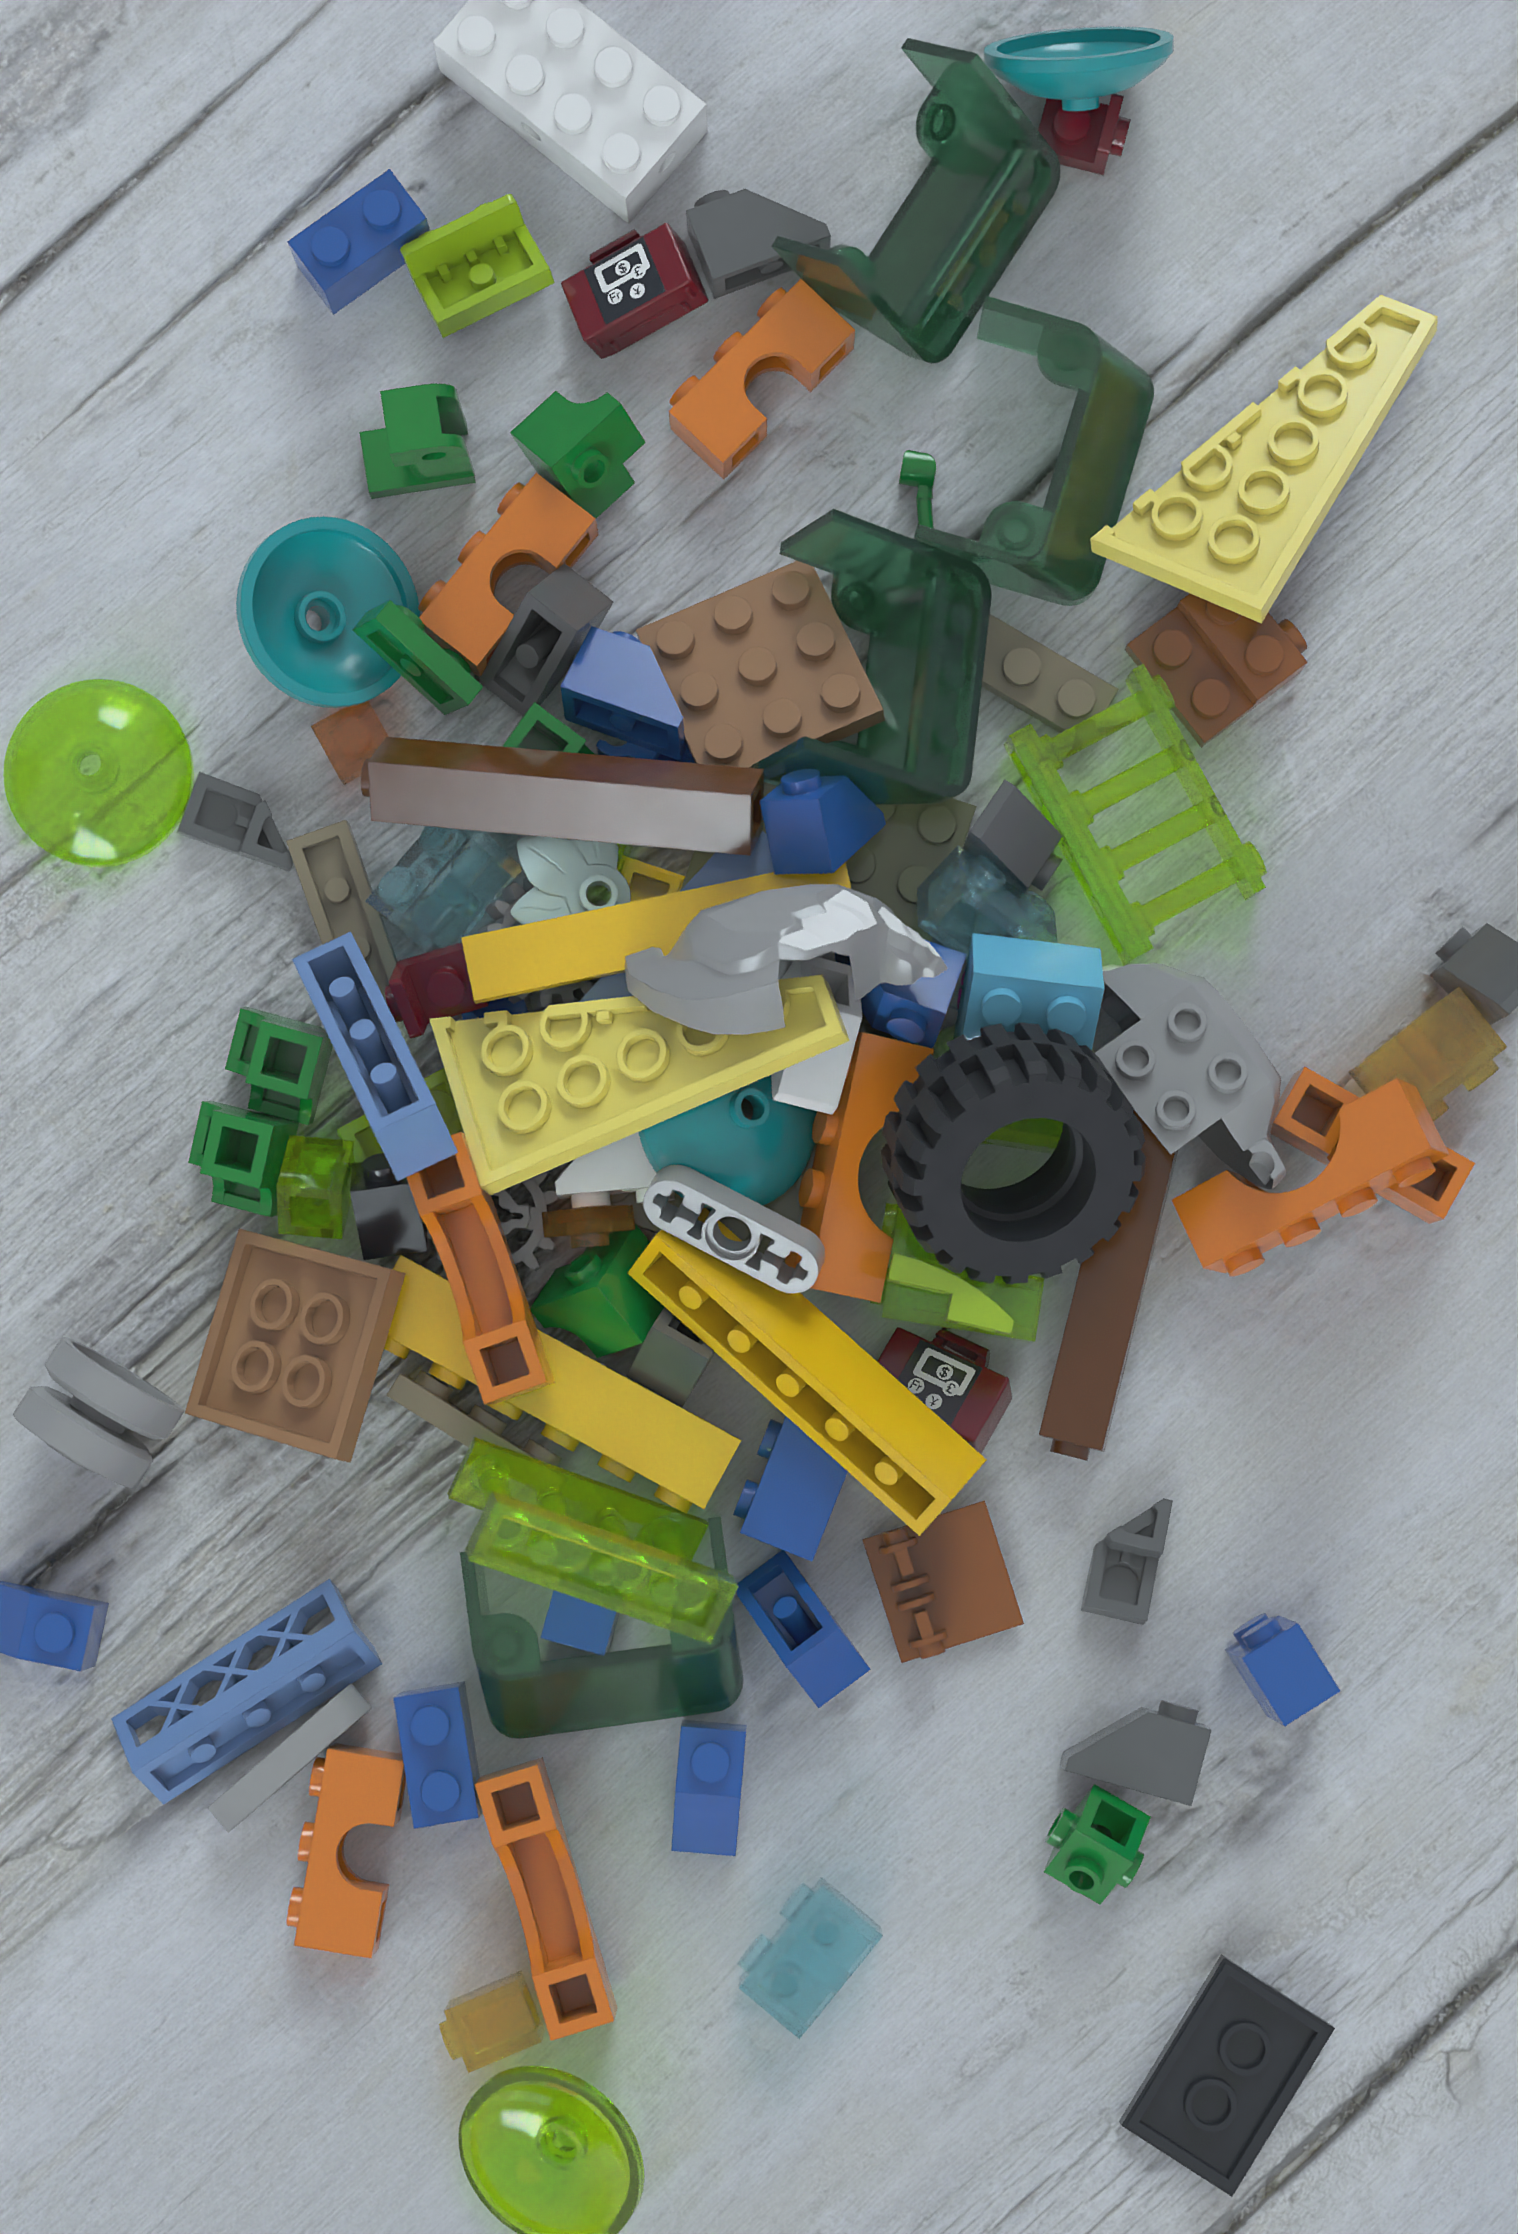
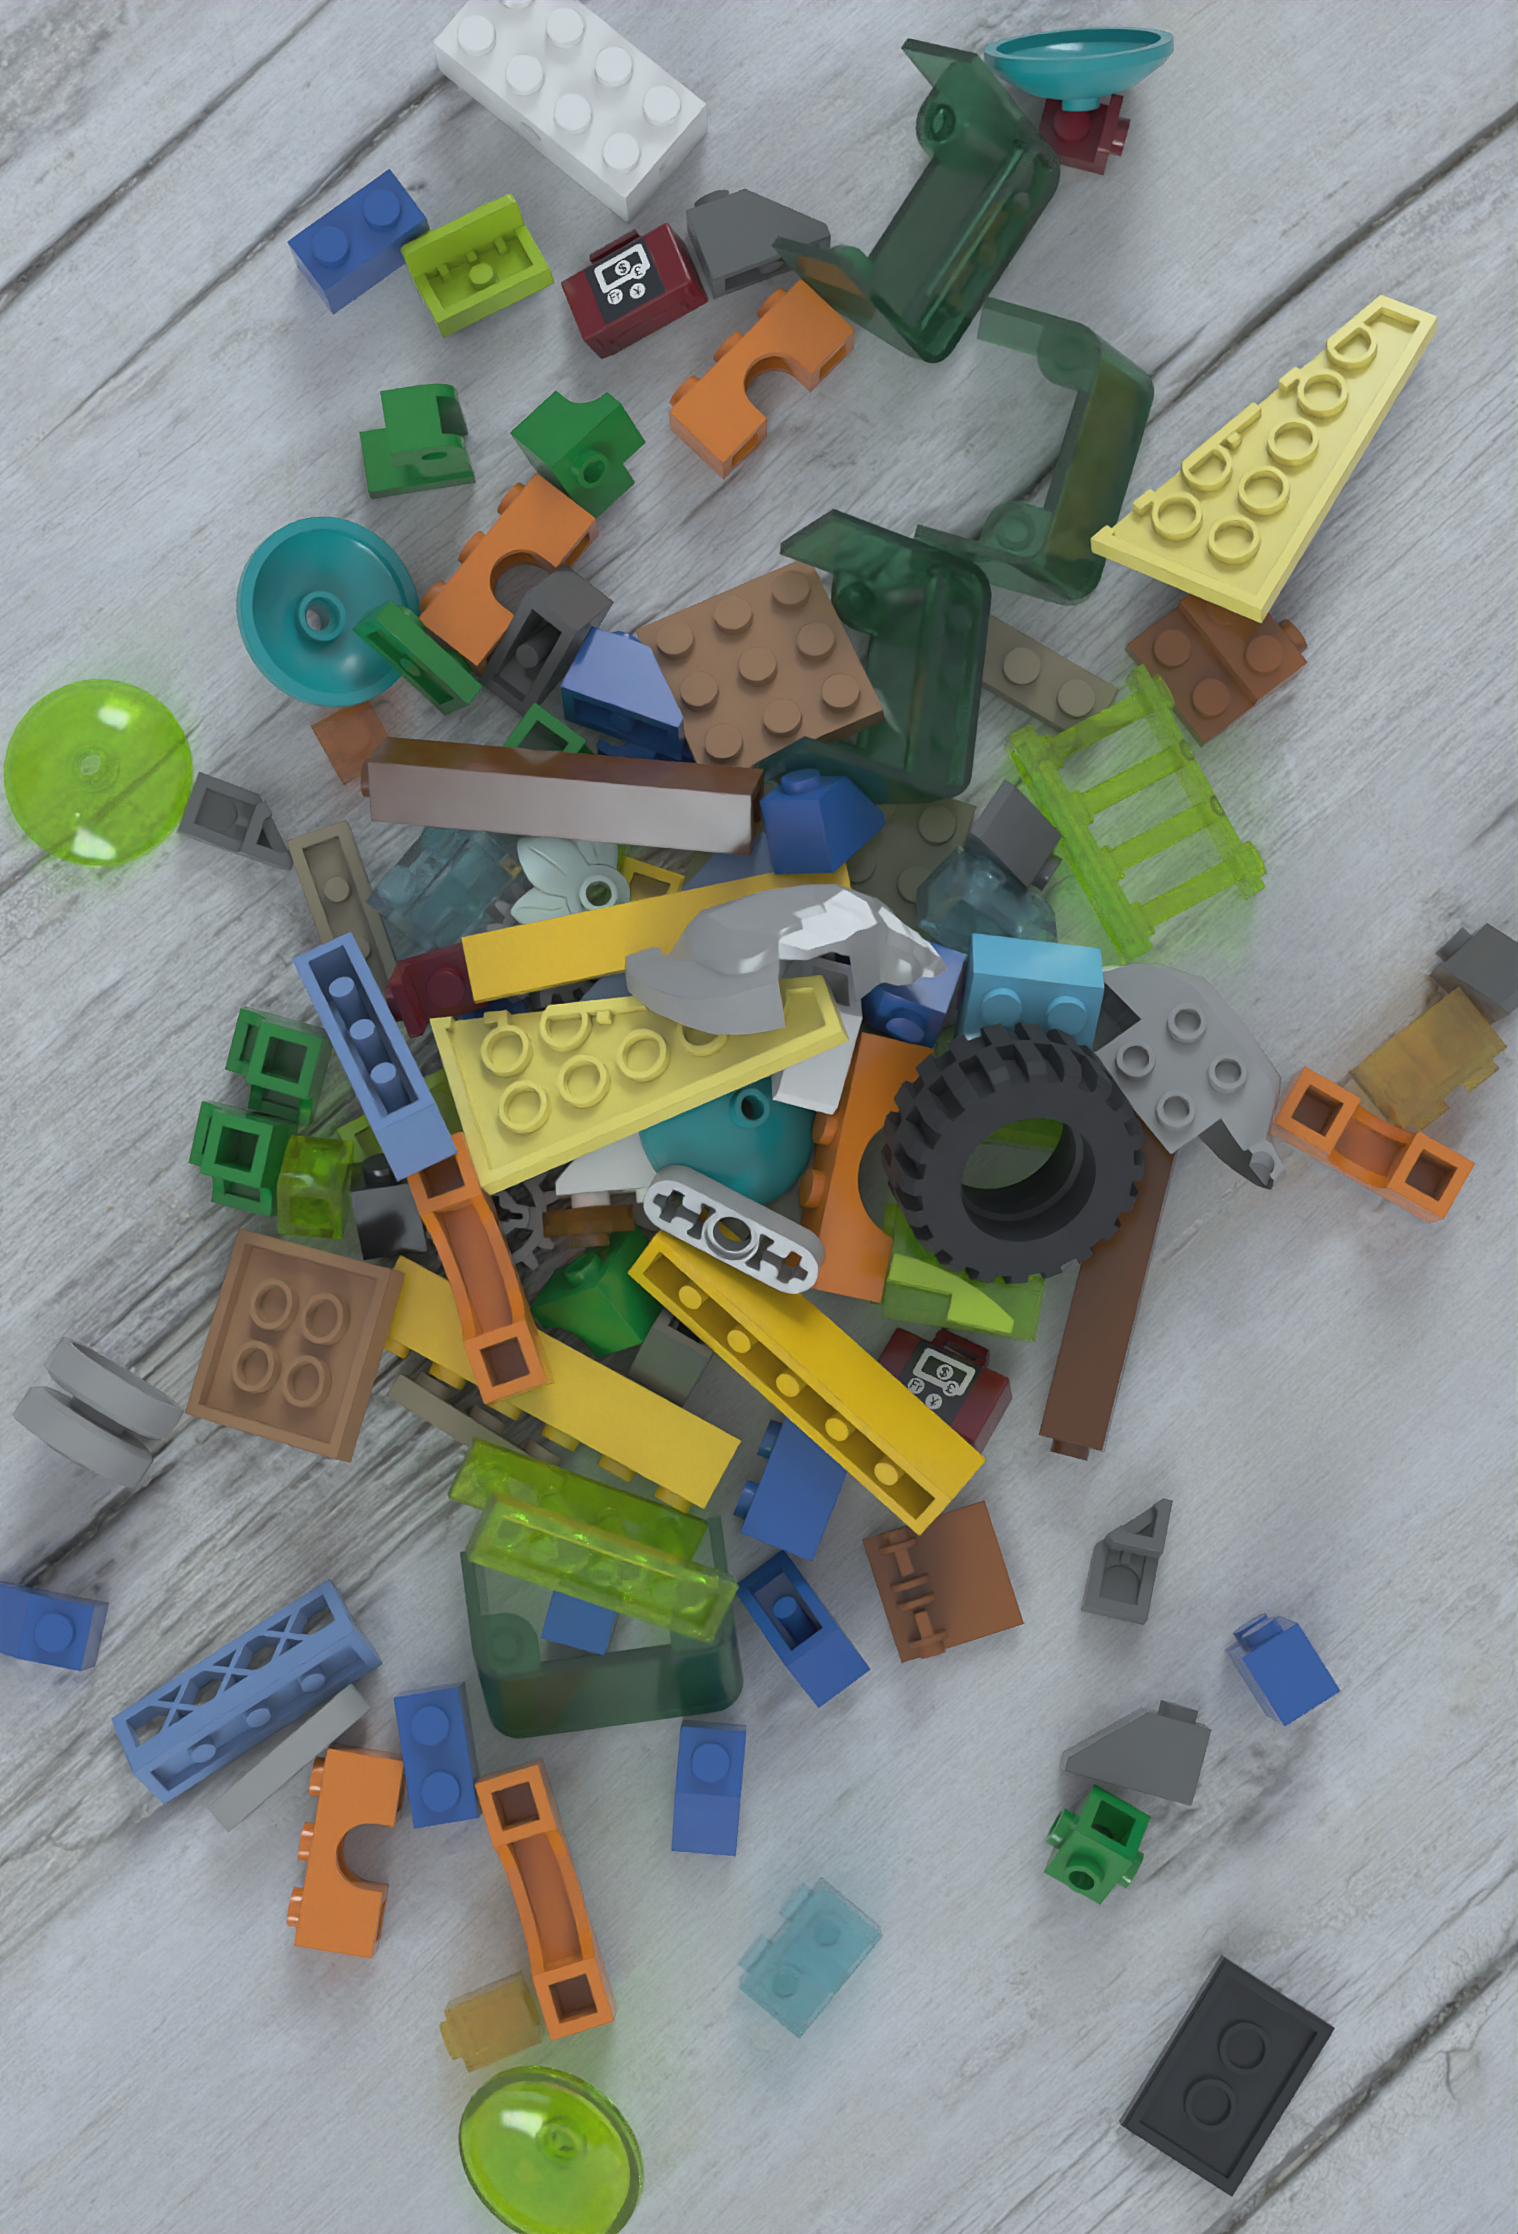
(919, 471): green hand -> none
(1380, 1143): orange arch -> none

